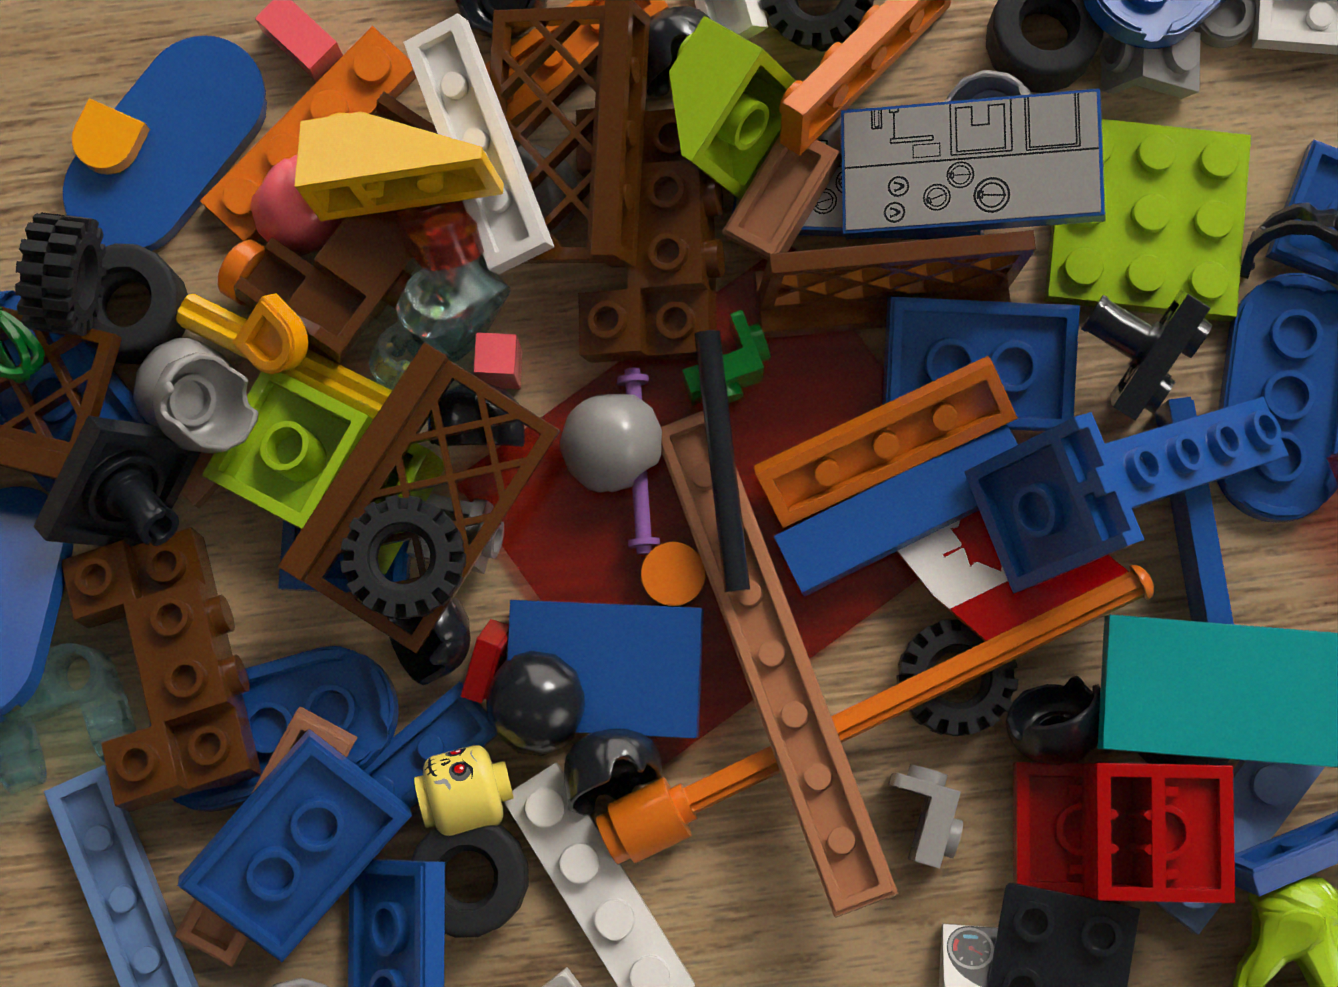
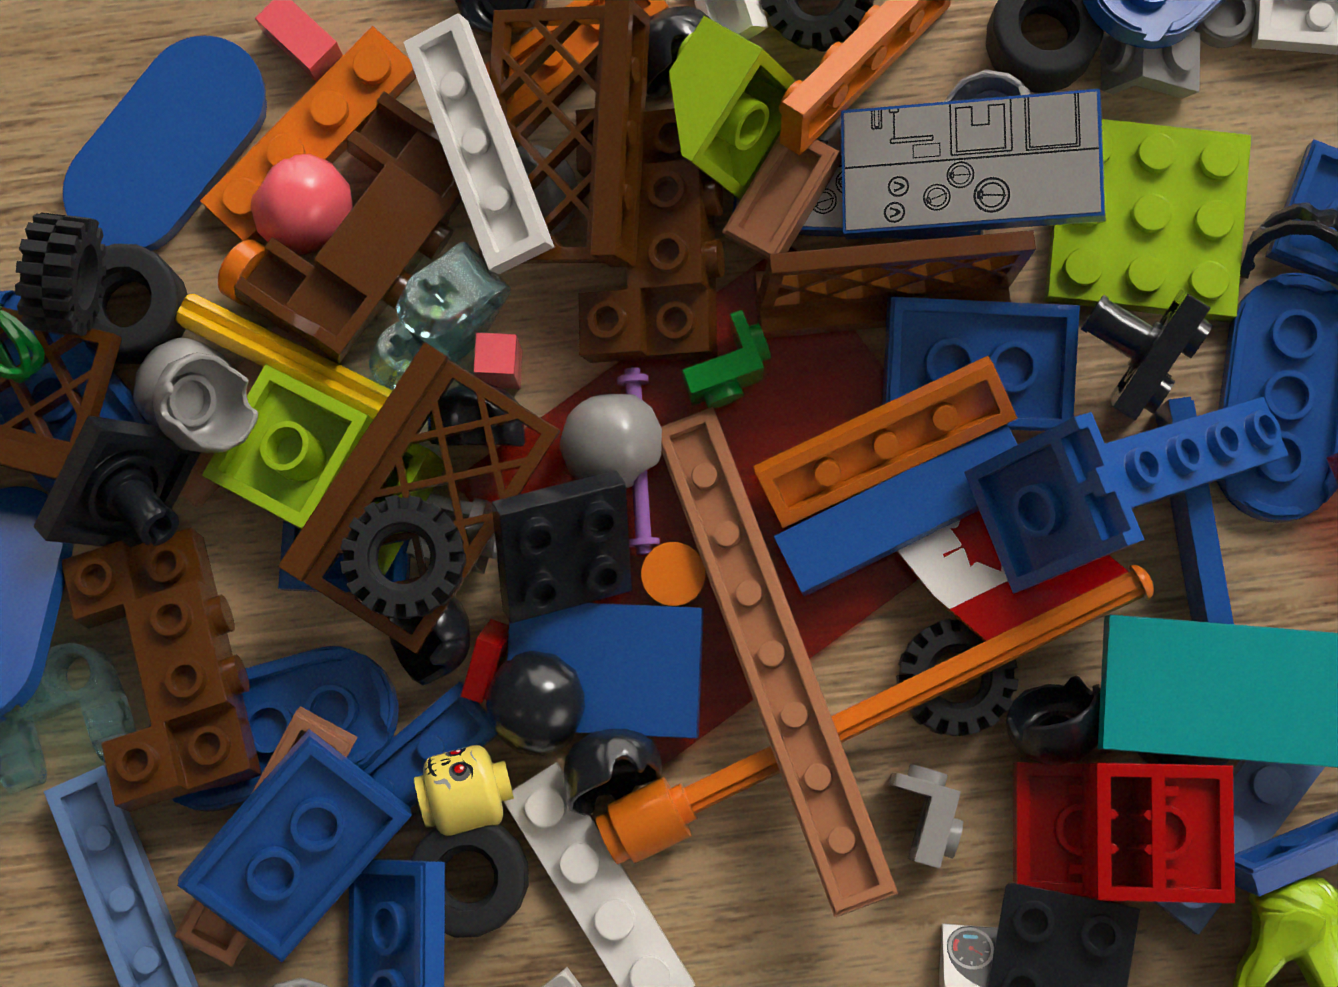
(107, 138): light orange tile -> none
(273, 336): light orange tile -> none
(379, 165): yellow slope -> none
(440, 236): clear red plate -> none
(562, 546): none -> black plate
(722, 461): black bar -> none

